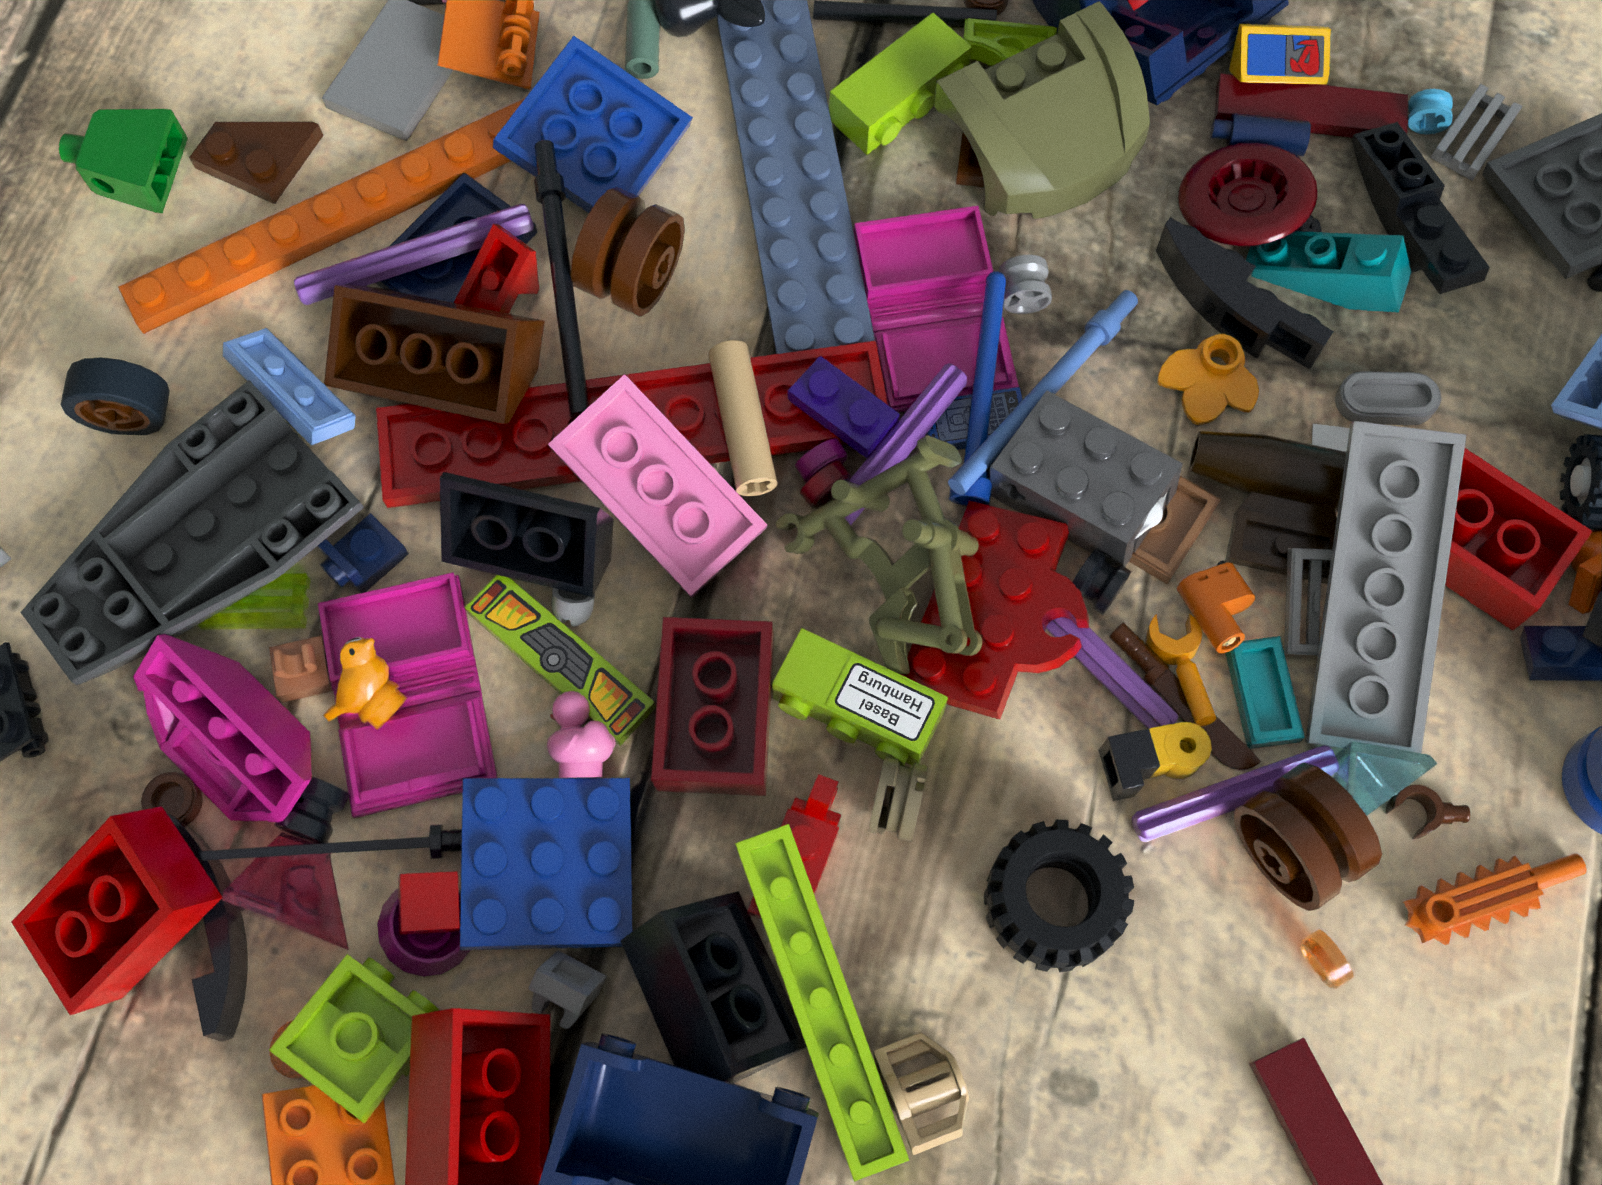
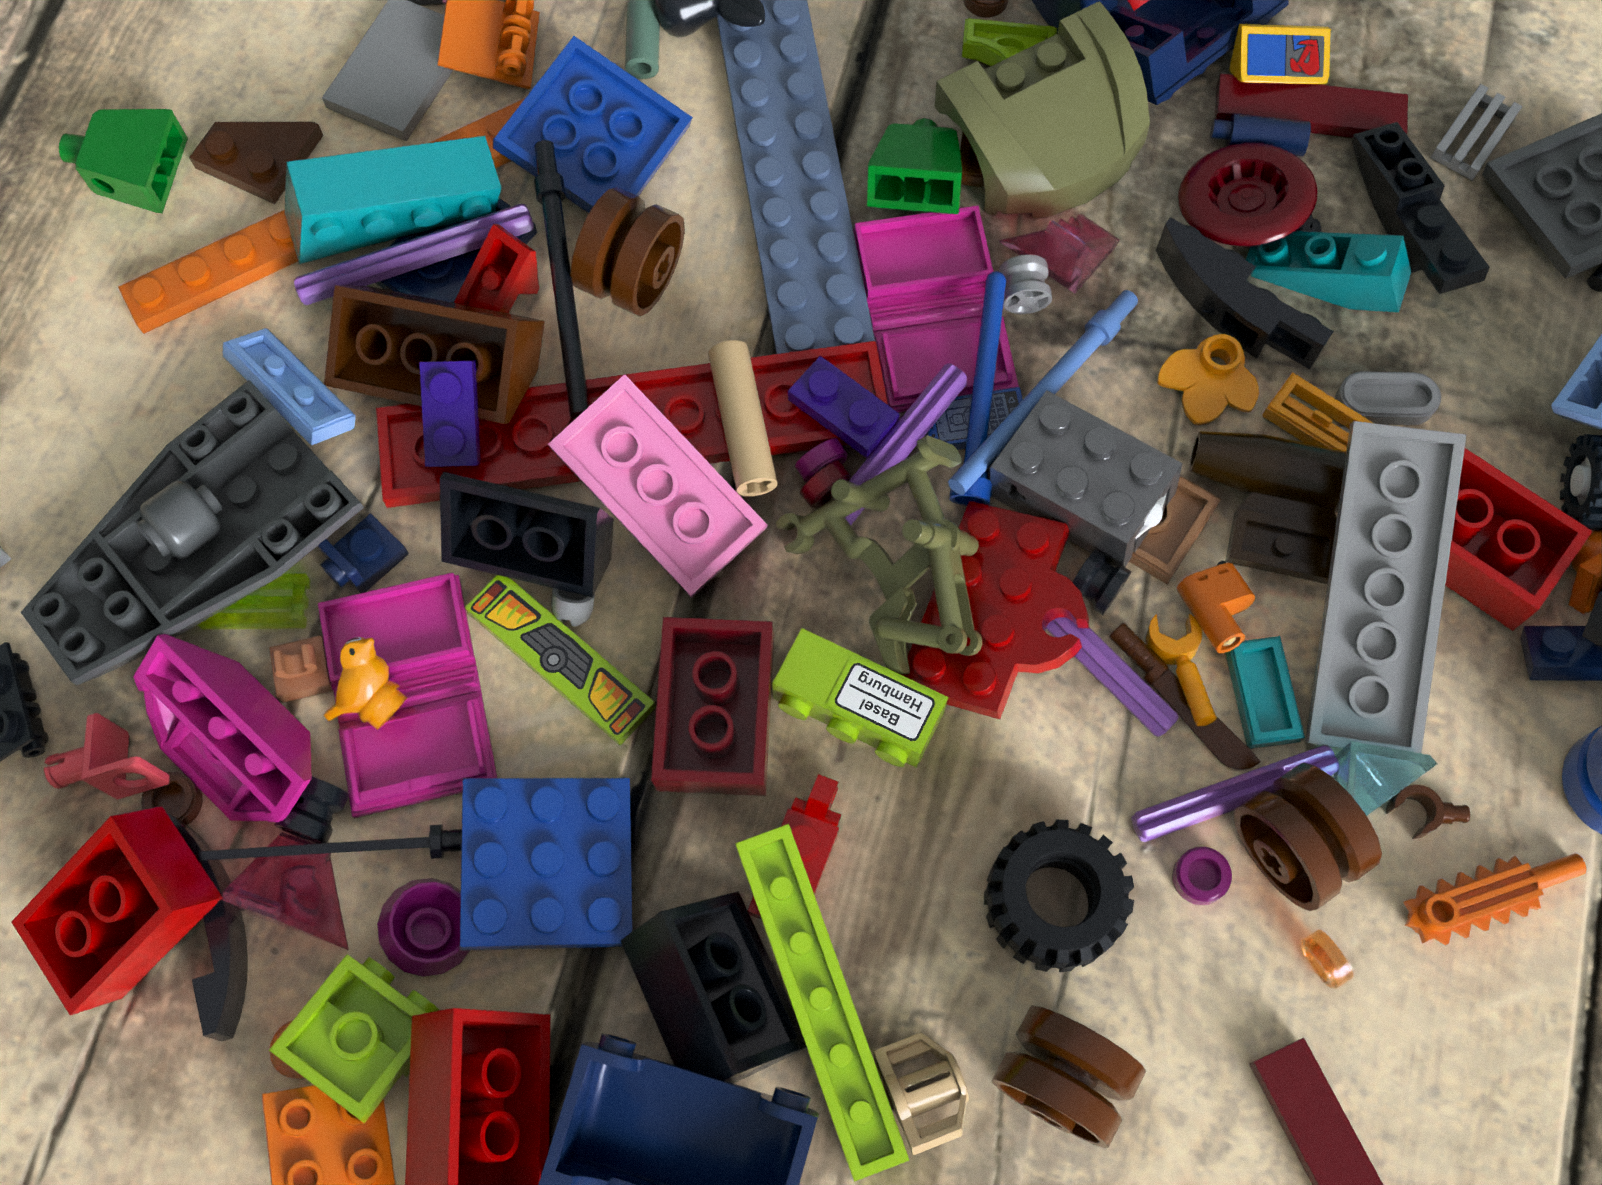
(104, 762): none -> coral bracket
(115, 396): black wheel -> none
(180, 519): none -> dark grey head
(386, 194): none -> teal wedge
(428, 902): red tile -> none
(450, 413): none -> dark purple plate
(567, 985): light grey tile -> none
(574, 747): bright pink animal -> none
(896, 13): black bar -> none
(897, 84): lime brick -> none
(904, 799): dark tan wheel -> none
(916, 169): none -> green torso
(1069, 1076): none -> reddish brown wheel
(1070, 249): none -> clear pink slope
(1153, 752): leg -> none
(1202, 876): none -> magenta tile
(1293, 600): light grey tile -> none
(1311, 425): none -> light orange tile
(1430, 111): medium azure bush -> none

